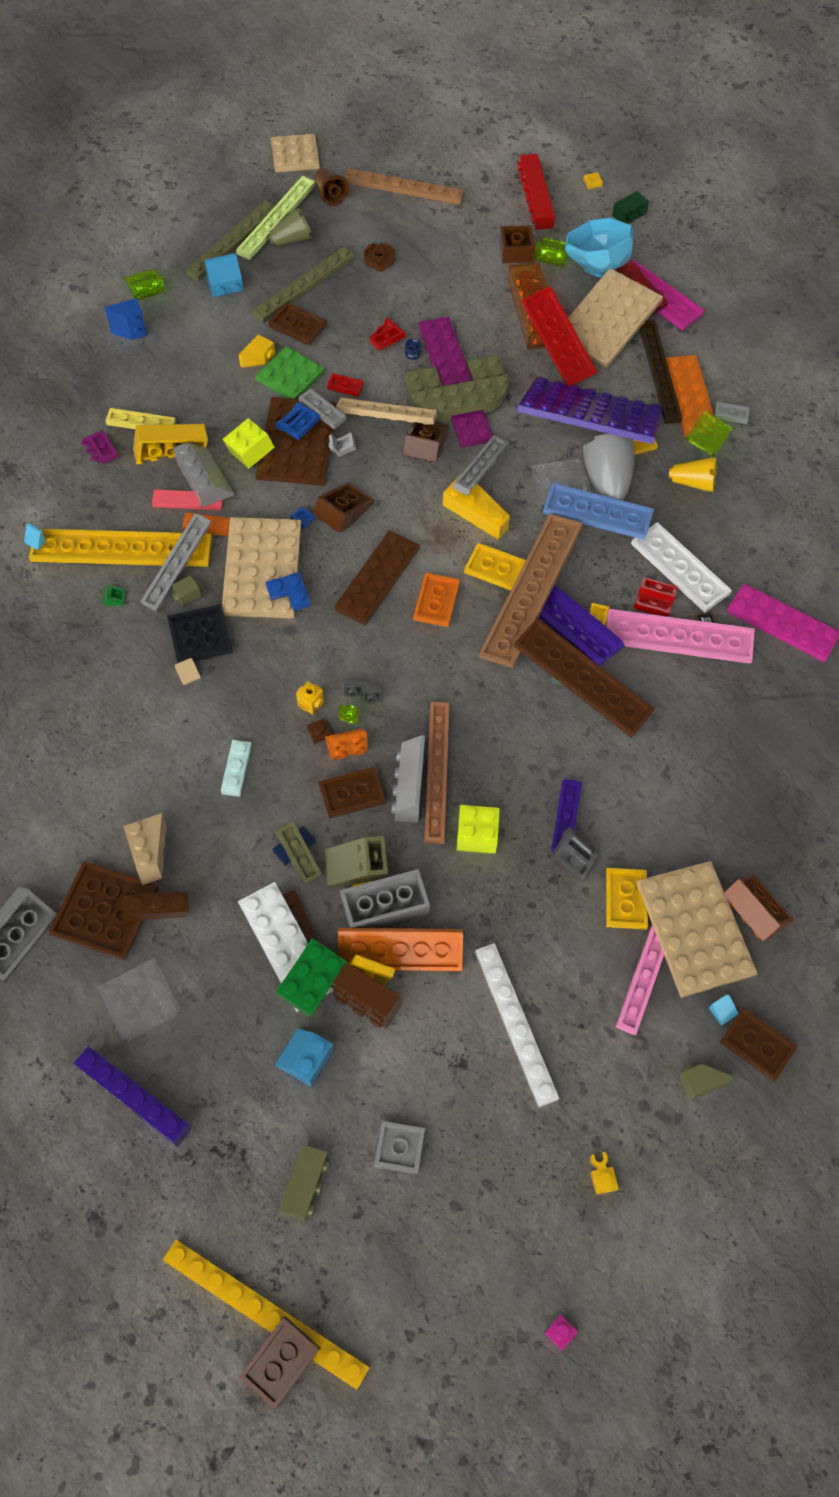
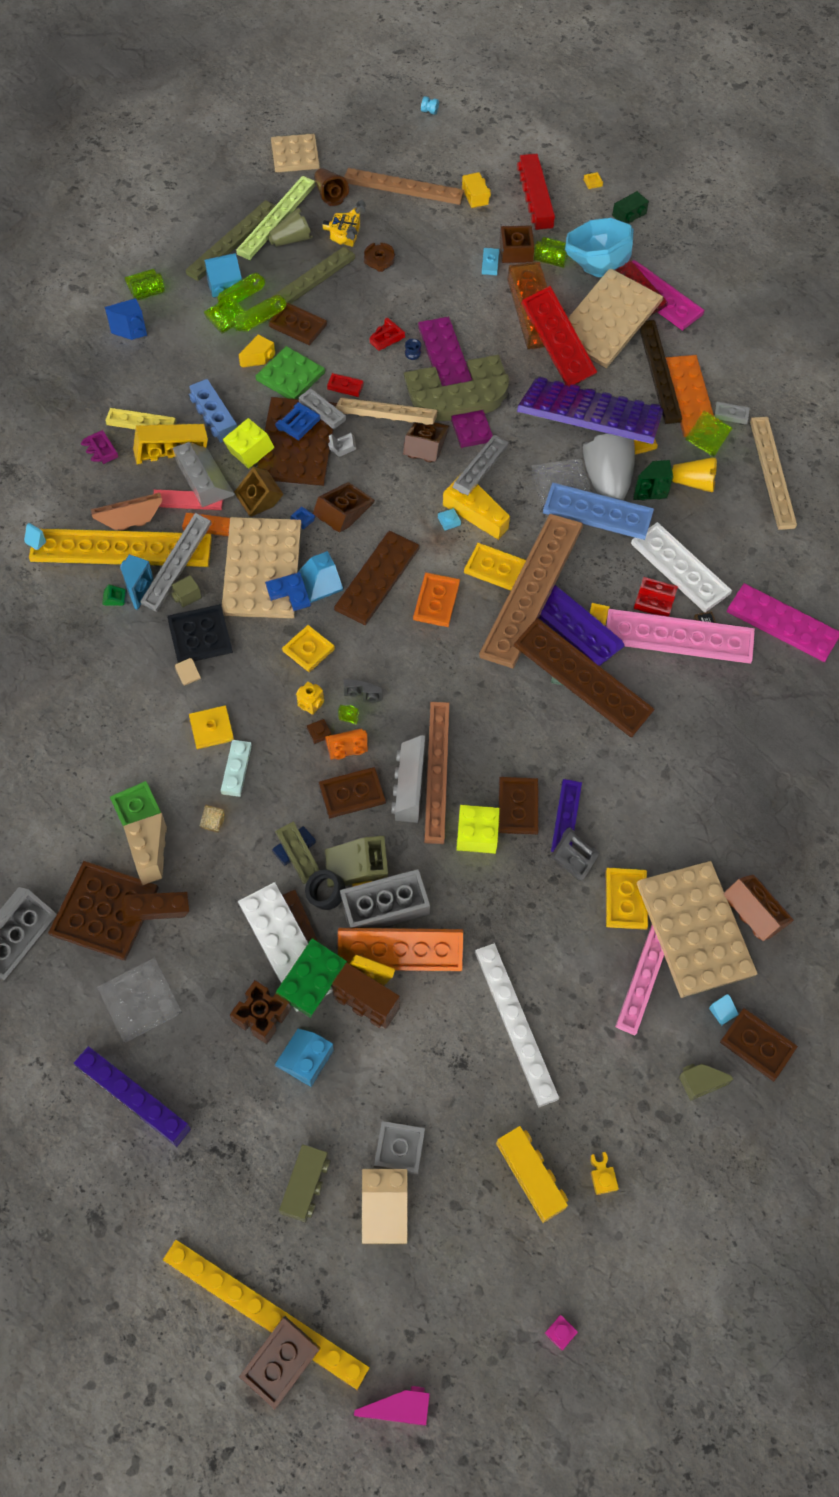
(128, 512): none -> nougat wedge
(135, 804): none -> bright green plate
(137, 578): none -> dark azure slope
(211, 727): none -> yellow plate
(212, 409): none -> medium blue brick
(212, 818): none -> clear yellow slope
(230, 314): none -> clear neon green plate
(258, 491): none -> pearl gold slope
(259, 999): none -> reddish brown brick
(308, 648): none -> yellow plate
(313, 884): none -> black tyre
(320, 577): none -> dark azure slope
(345, 226): none -> yellow torso
(384, 1206): none -> tan slope
(402, 1407): none -> dark pink slope
(429, 105): none -> medium azure wheel
(449, 519): none -> medium azure plate
(475, 190): none -> yellow brick
(490, 261): none -> medium azure plate
(518, 805): none -> reddish brown plate
(532, 1174): none -> yellow brick
(654, 481): none -> dark green slope
(773, 473): none -> tan plate

